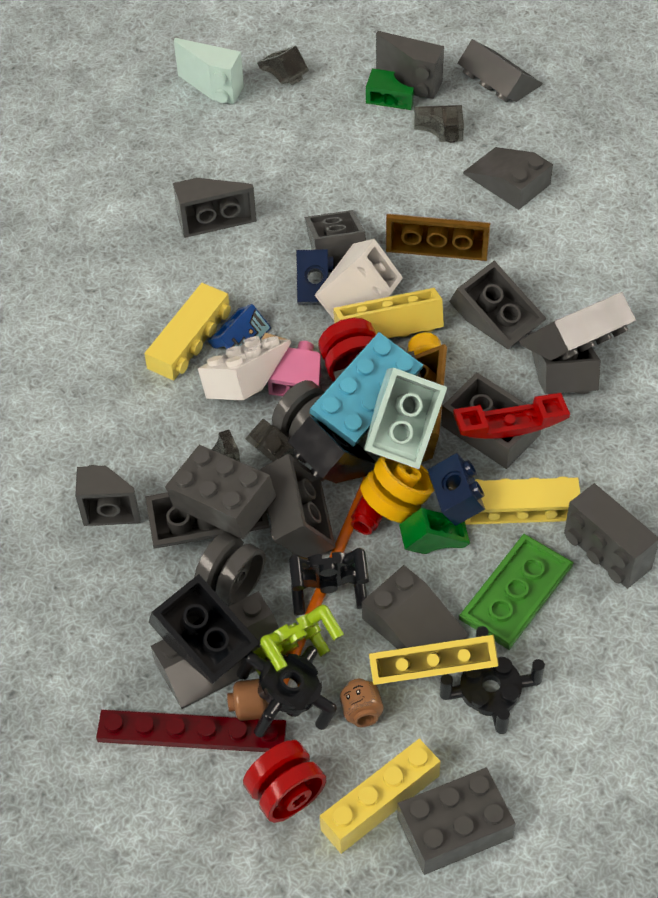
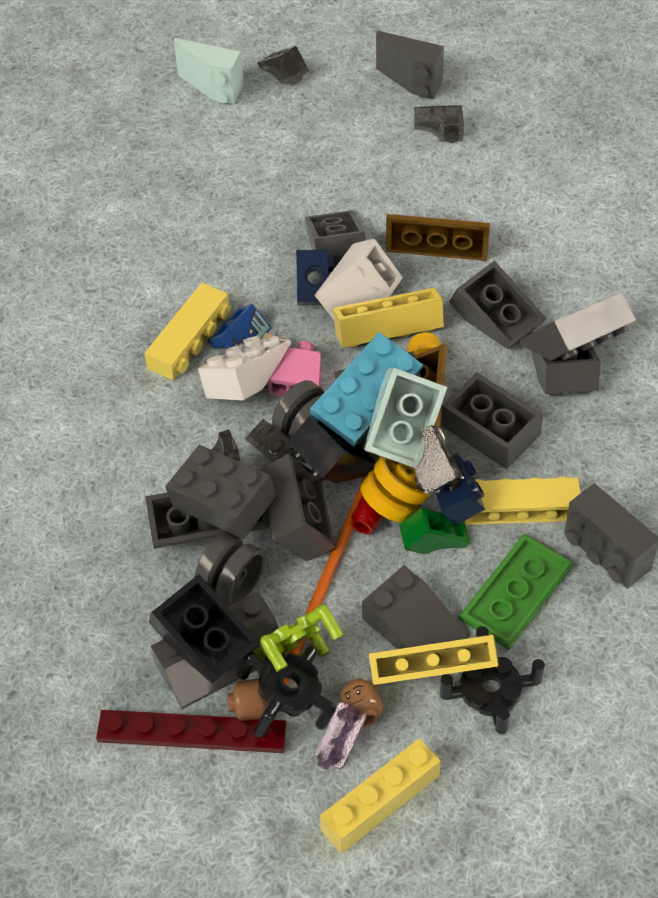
(105, 497): dark grey slope -> none
(213, 205): dark grey slope -> none
(284, 780): red wheel -> none
(328, 575): black plate -> none
(340, 736): none -> hinge
(344, 342): red wheel -> none
(387, 91): green arch -> none
(438, 466): none -> clear smoke arch
(455, 820): dark grey brick -> none
(497, 72): dark grey slope -> none
(512, 174): dark grey slope -> none
(512, 421): red slope -> none

